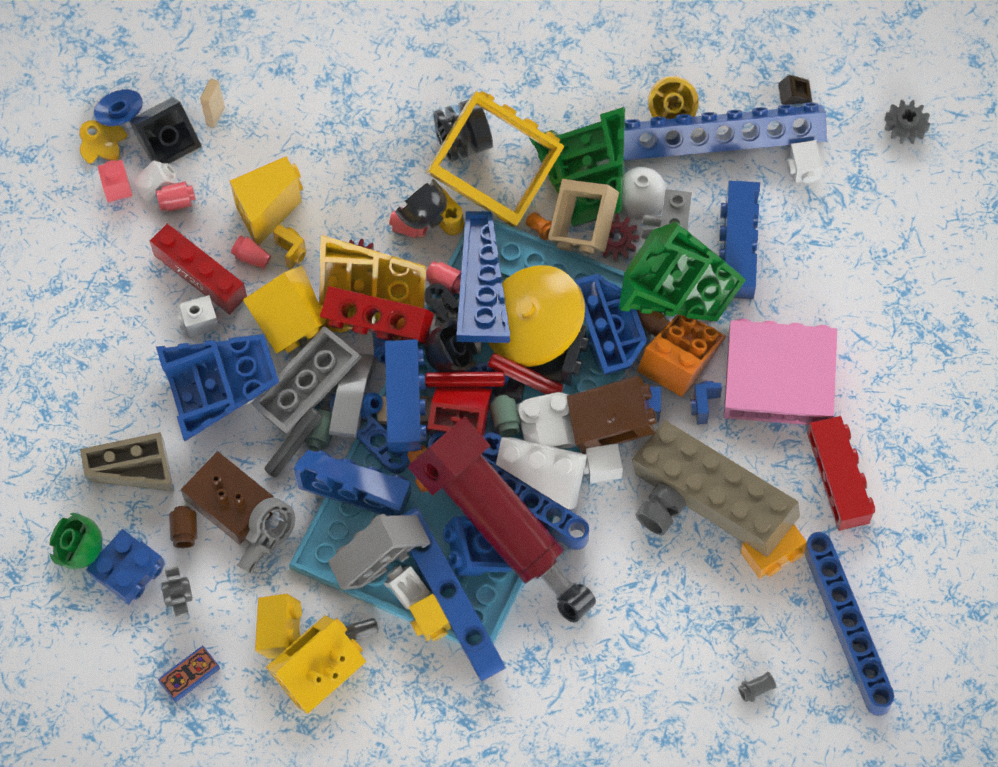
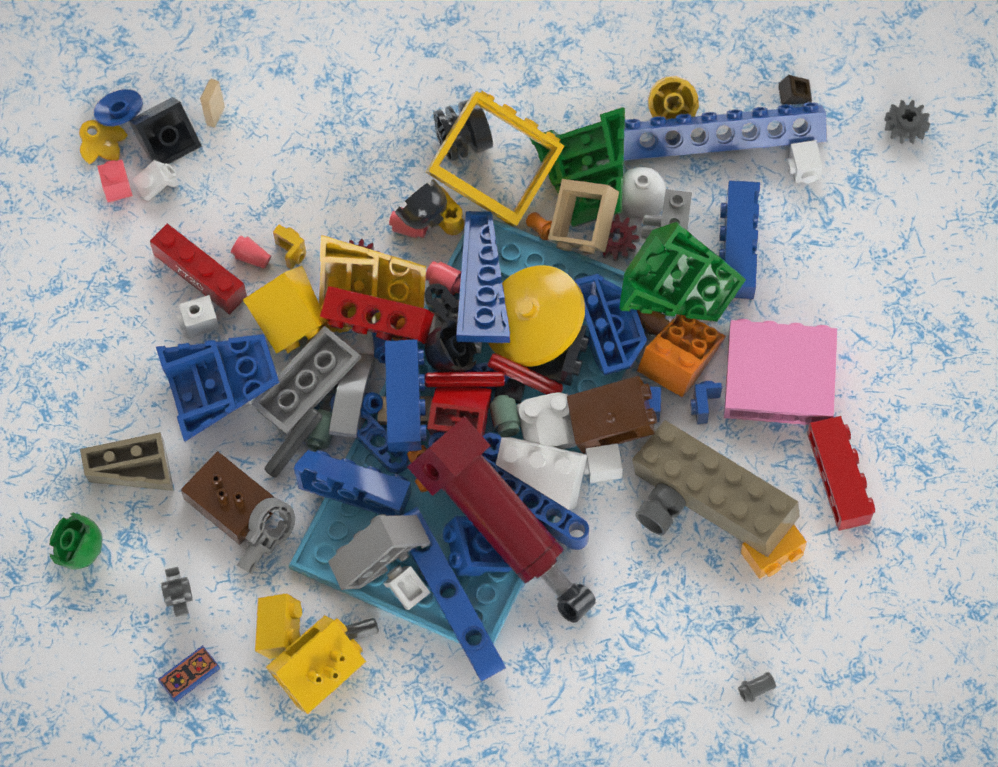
(126, 567): blue plate -> none
(175, 196): coral brick -> none
(183, 527): reddish brown brick -> none
(267, 196): yellow slope -> none
(429, 619): yellow brick -> none
(849, 635): blue beam -> none

